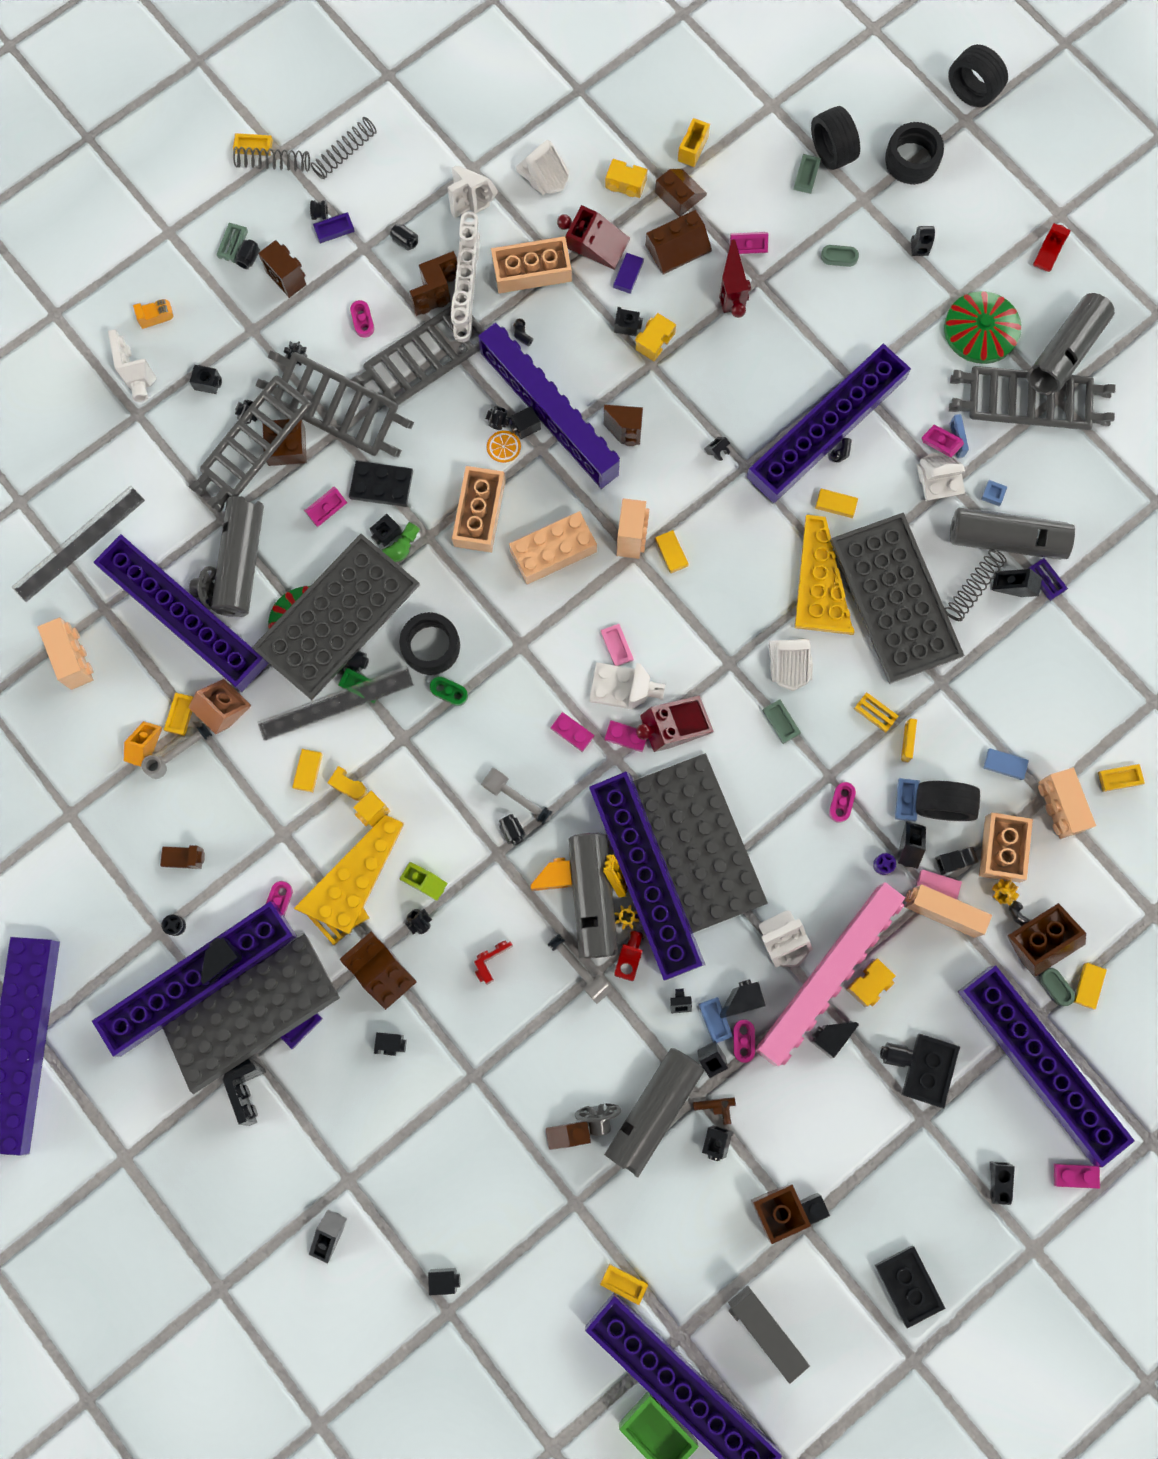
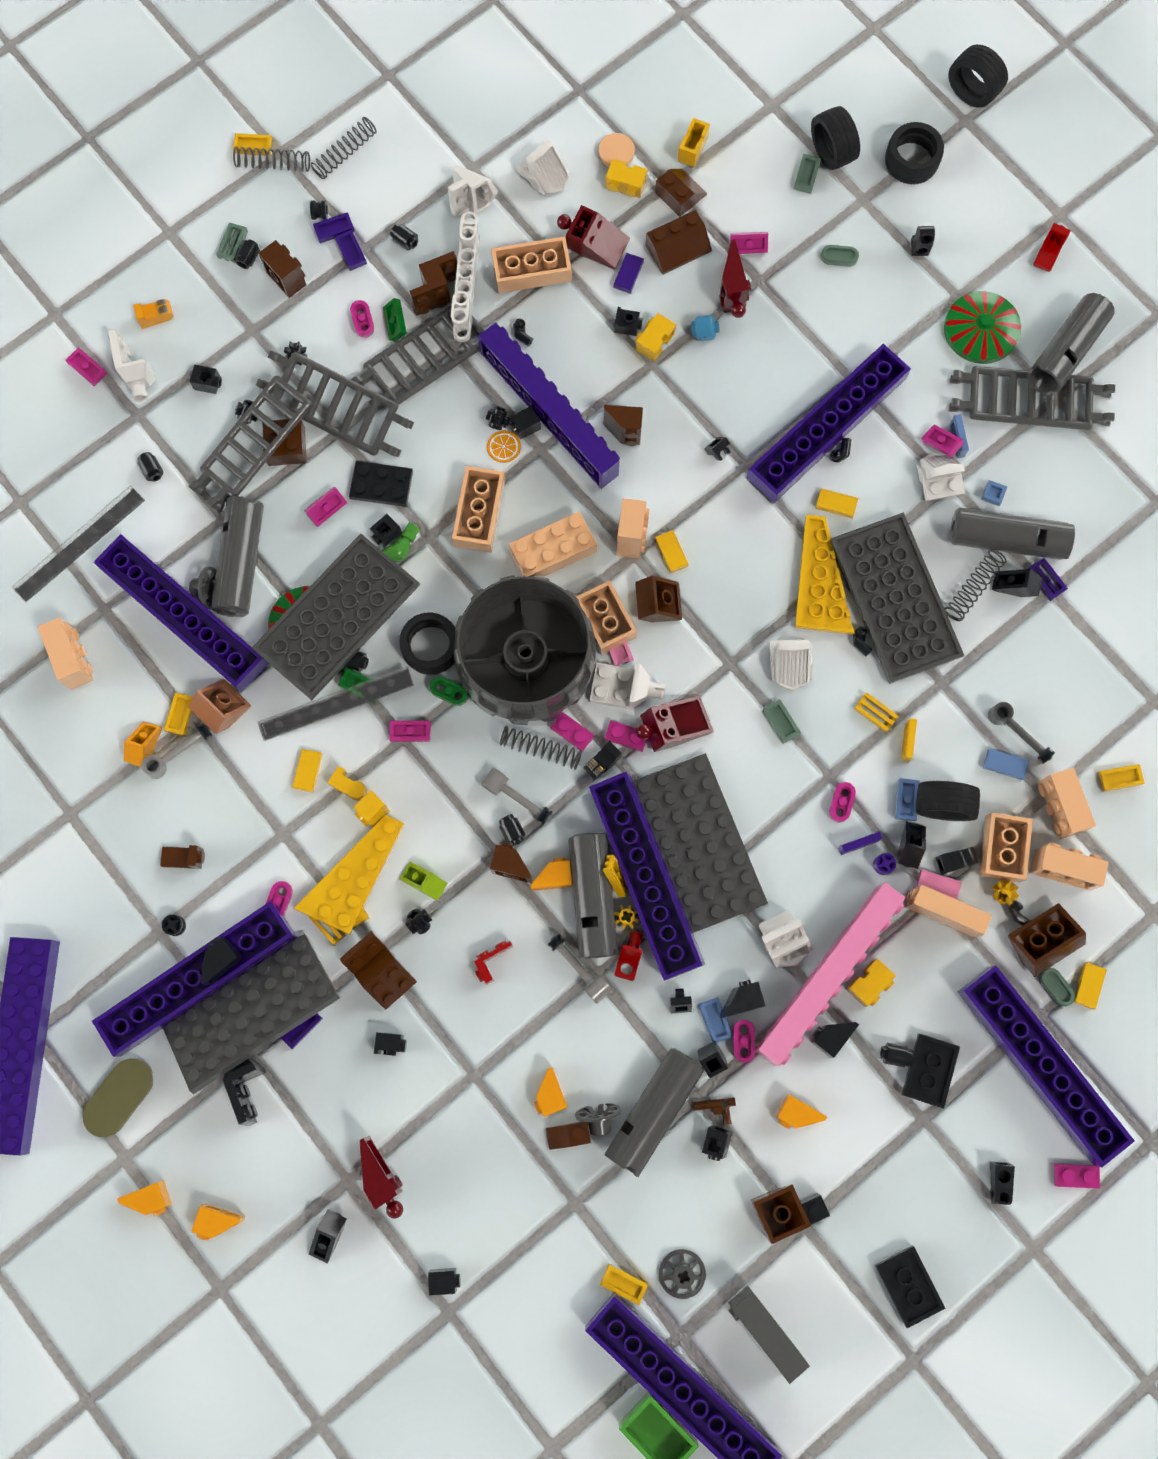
(86, 367): none -> dark pink plate
(118, 1097): none -> olive tile
(148, 1199): none -> light orange slope
(150, 467): none -> black brick
(214, 1221): none -> light orange slope
(350, 250): none -> dark purple tile
(378, 1179): none -> dark red slope
(394, 320): none -> green plate
(410, 731): none -> dark pink plate
(508, 863): none -> reddish brown slope
(516, 618): none -> dark grey wheel
(550, 1096): none -> light orange slope
(577, 758): none -> dark grey piece
(603, 760): none -> black leg
(608, 617): none -> light nougat brick
(616, 147): none -> light nougat tile
(658, 600): none -> reddish brown slope
(682, 1274): none -> dark grey wheel
(705, 328): none -> dark azure head
(797, 1114): none -> light orange slope
(859, 640): none -> black arm
(860, 843): none -> dark purple tile
(1044, 754): none -> dark grey piece
(1069, 866): none -> light nougat brick

